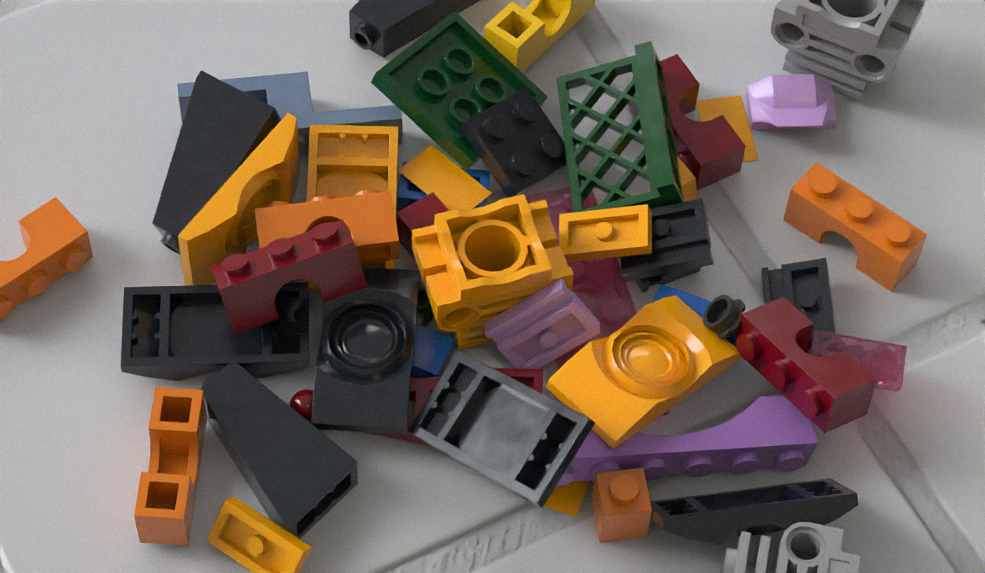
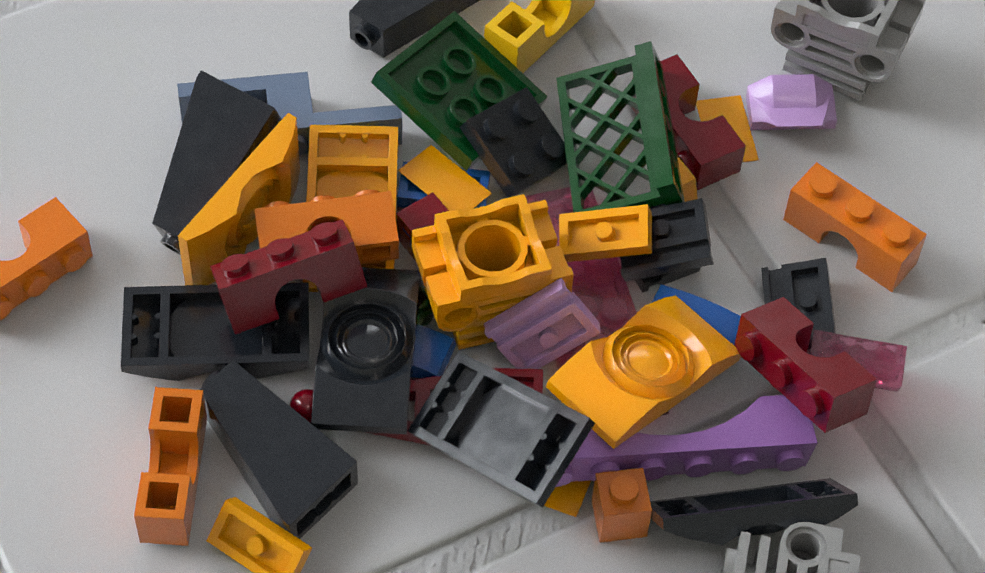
(724, 316): pearl dark grey plate -> none

